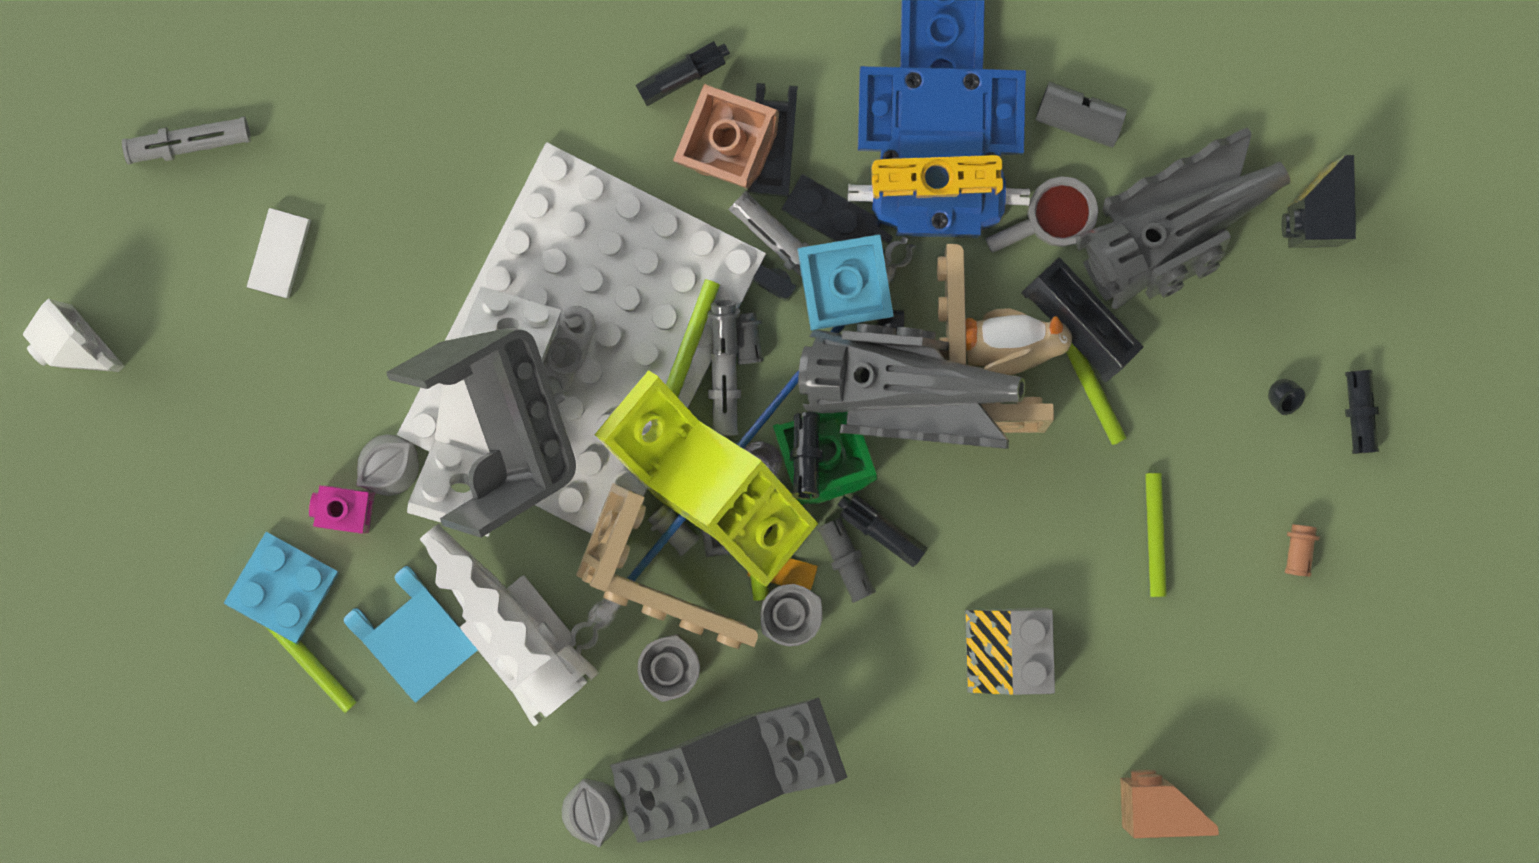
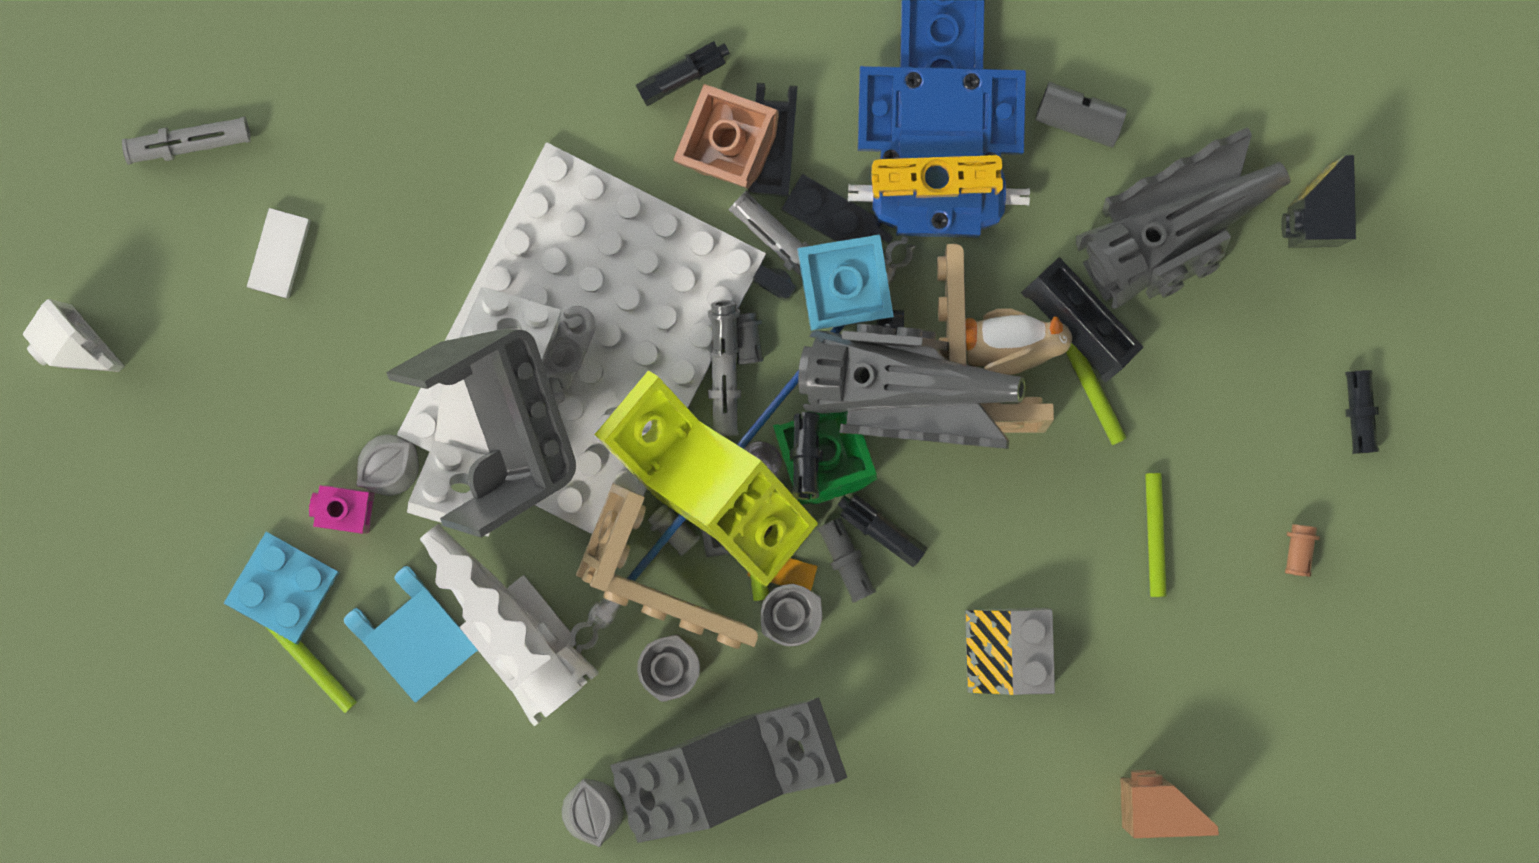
(692, 336): lime bar -> none
(1055, 214): piece -> none
(1286, 396): black hinge -> none

